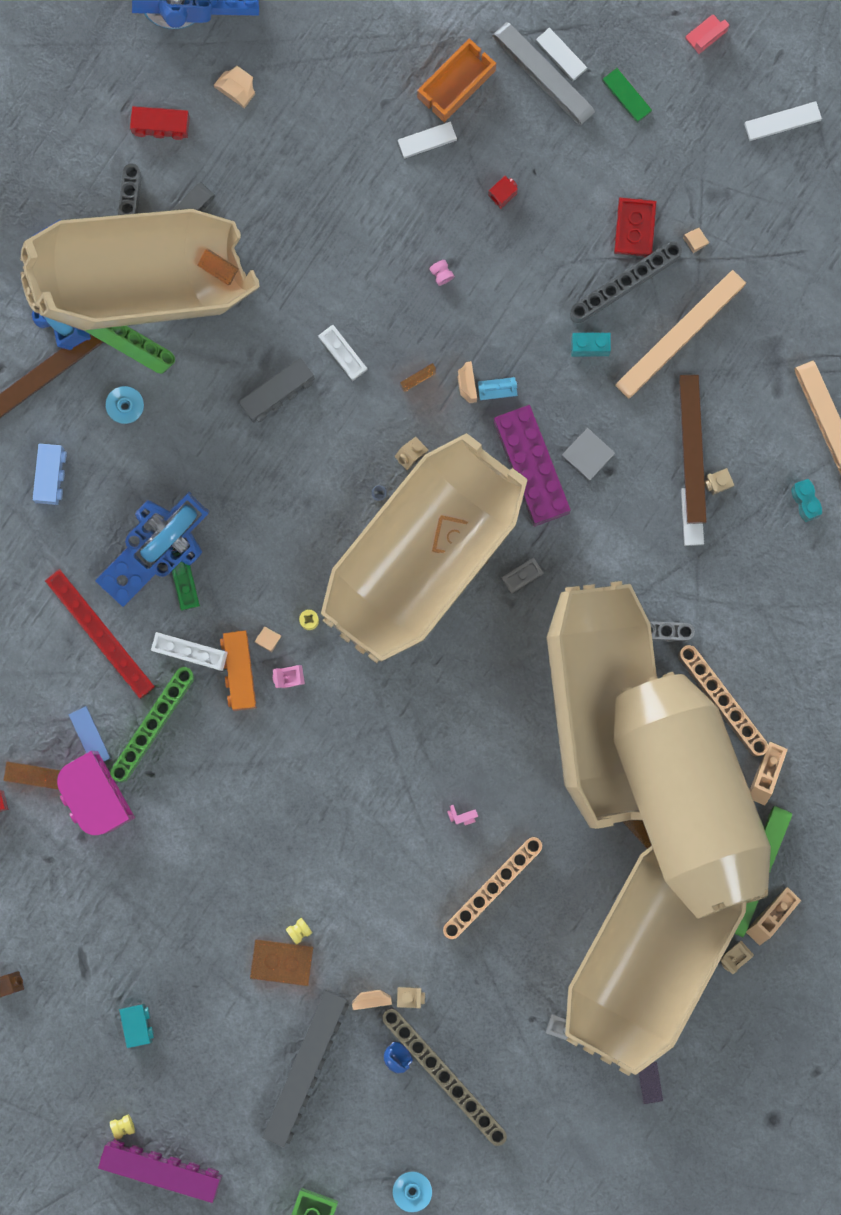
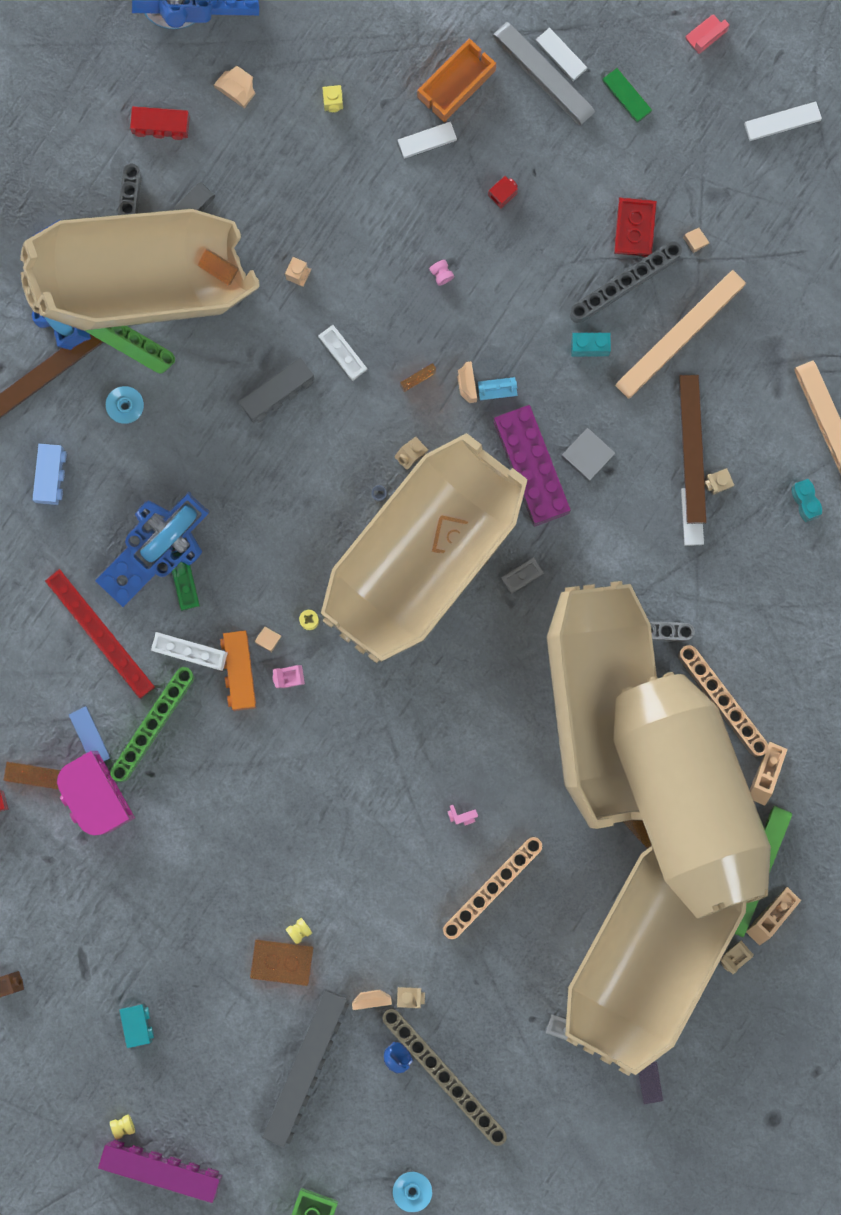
(297, 272): none -> light nougat brick
(332, 98): none -> light yellow bracket

